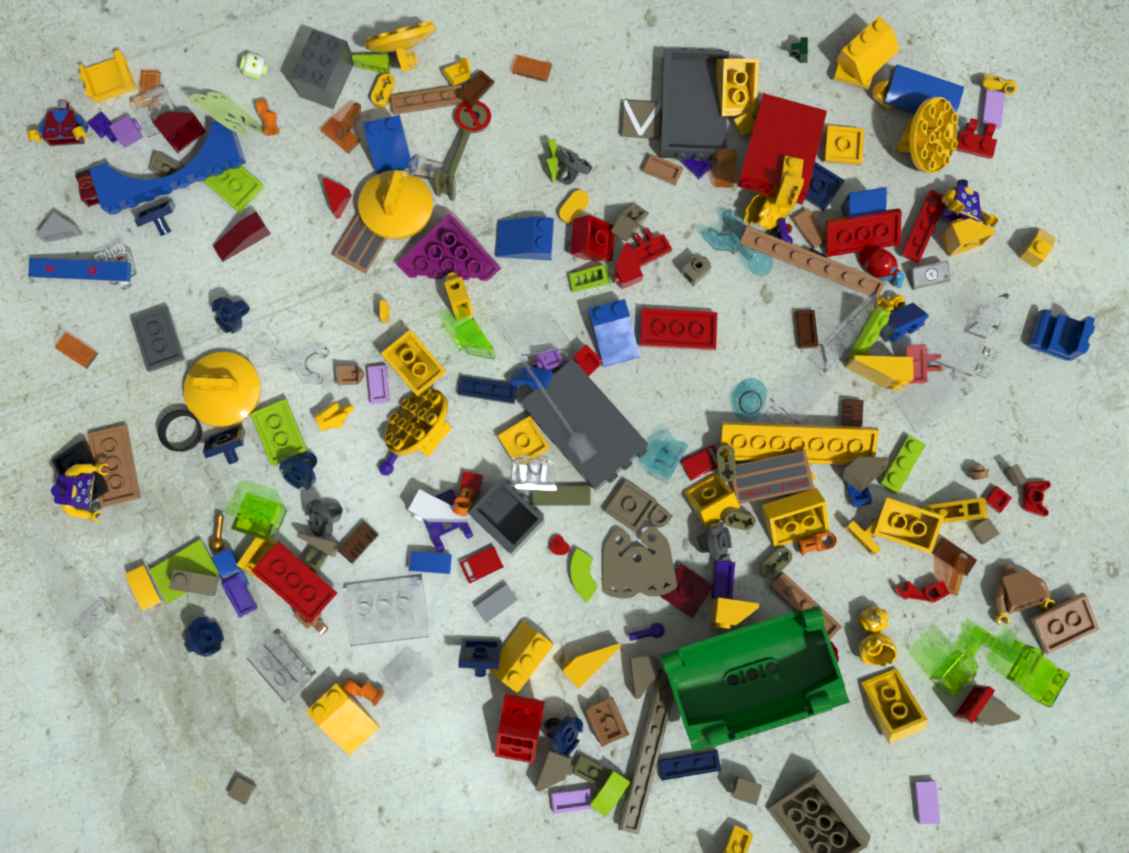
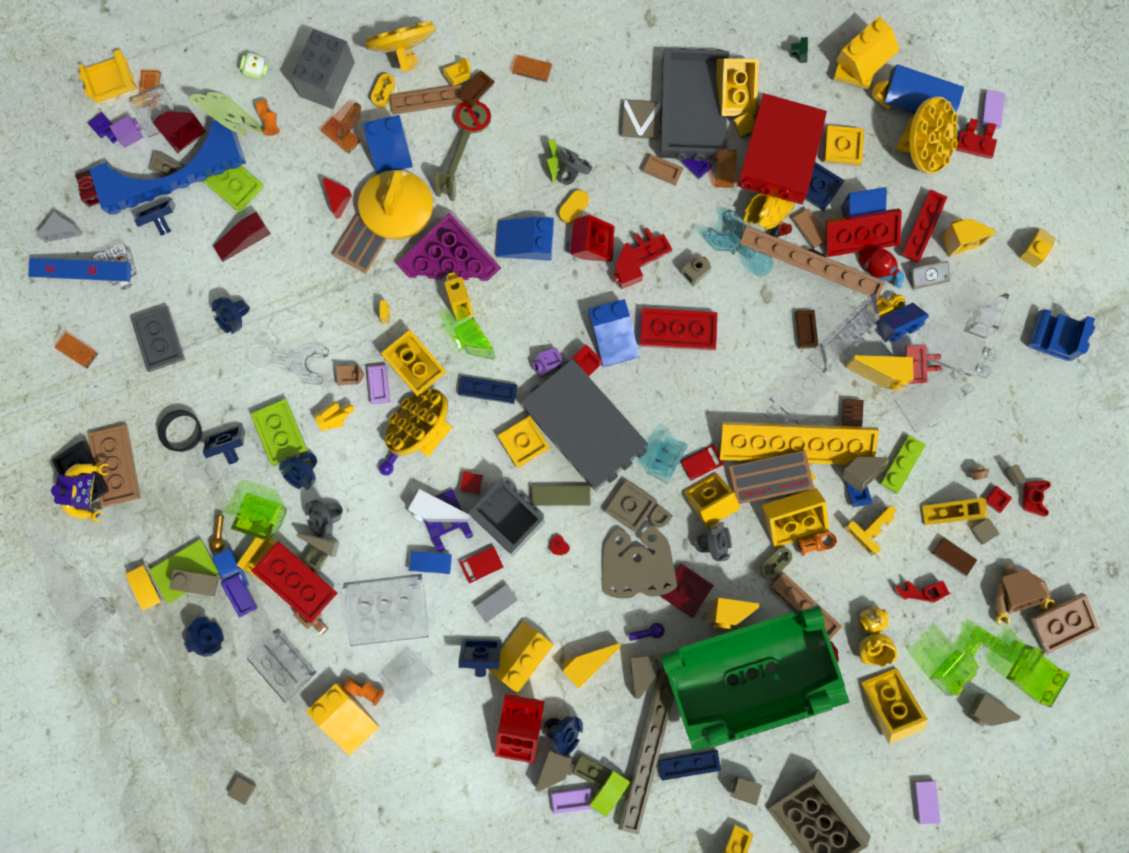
(61, 127): torso -> none
(222, 389): yellow bracket -> none
(358, 543): reddish brown tile -> none
(373, 62): lime slope -> none
(425, 167): clear slope -> none
(464, 501): orange connector -> none
(523, 377): blue slope -> none
(533, 473): clear slope -> none
(537, 336): clear flag -> none
(581, 575): lime tile -> none
(597, 283): lime slope -> none
(606, 722): medium nougat bracket -> none
(629, 222): dark tan slope -> none
(722, 464): olive beam -> none
(723, 579): dark purple tile -> none
(736, 522): olive beam -> none
(749, 400): clear light blue piece -> none
(783, 231): dark purple bar -> none
(790, 182): yellow bracket -> none
(870, 332): lime plate -> none
(909, 525): yellow slope -> none
(957, 574): clear orange tile -> none
(965, 204): torso -> none
(974, 703): red tile -> none
(994, 82): yellow plate -> none

